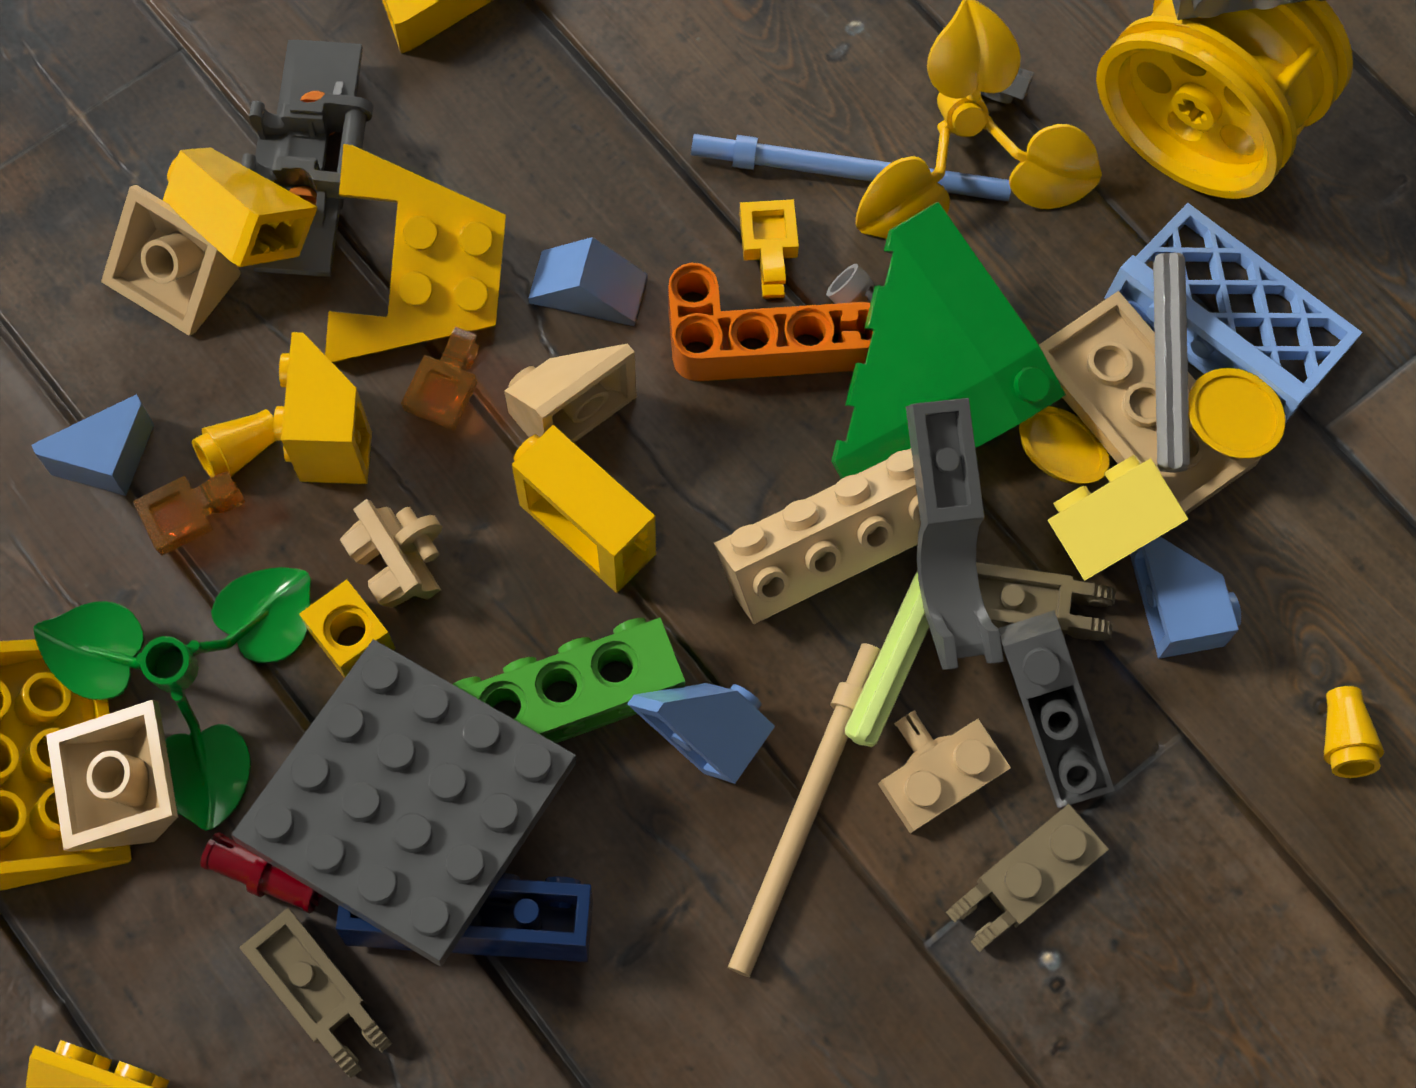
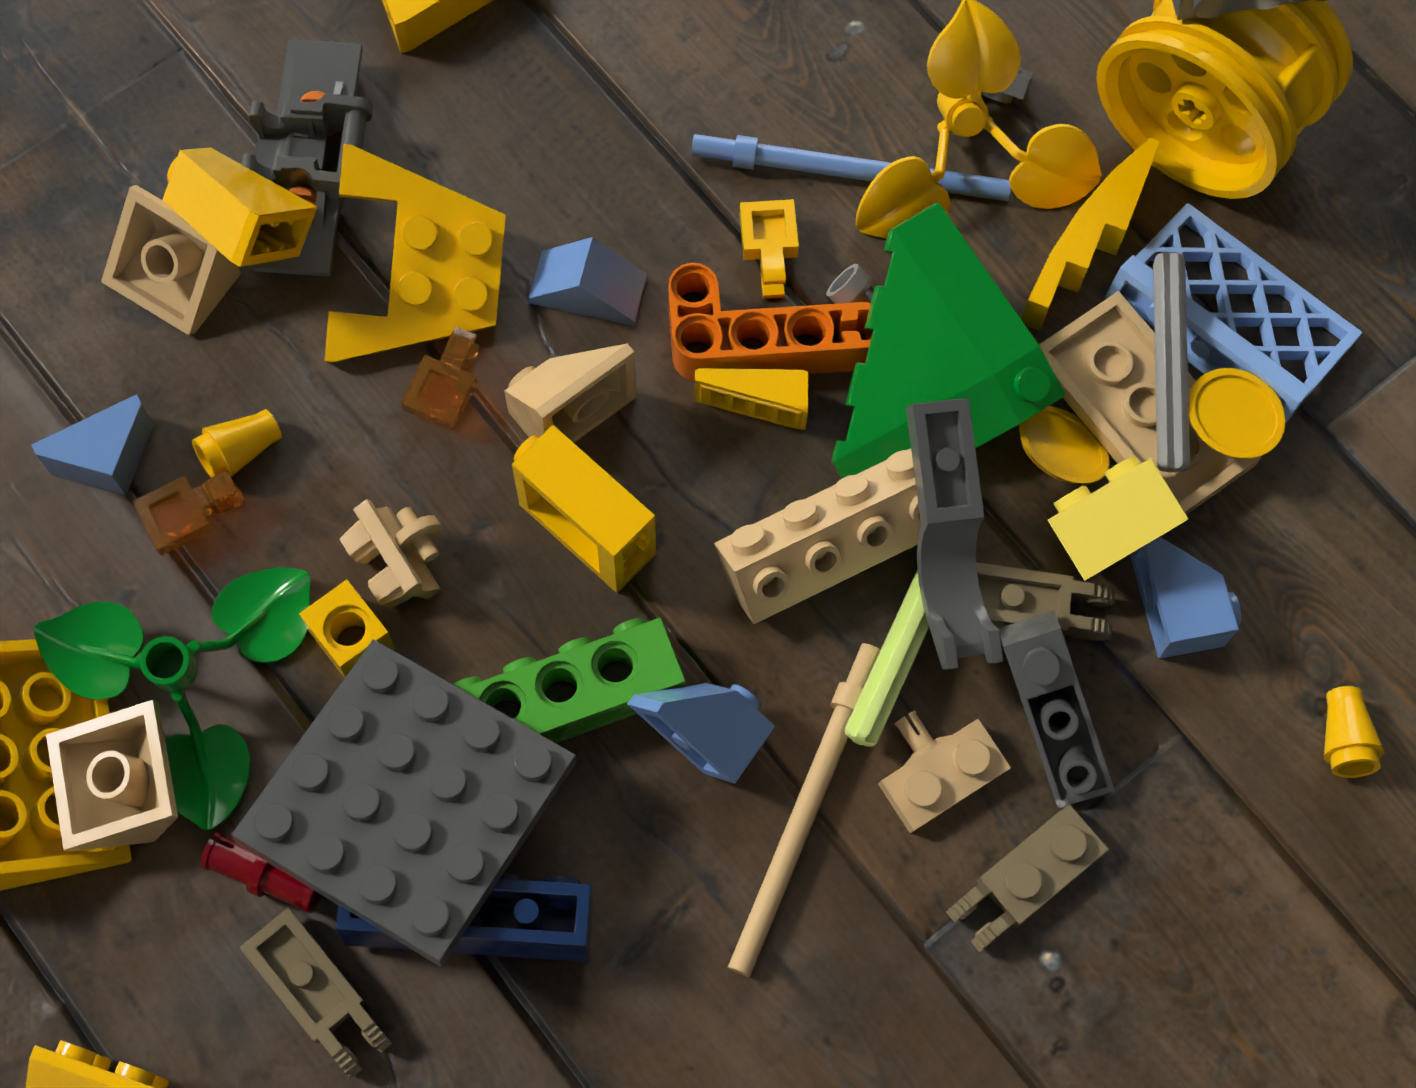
(321, 418): yellow slope -> none
(759, 393): none -> yellow slope
(1096, 225): none -> yellow slope

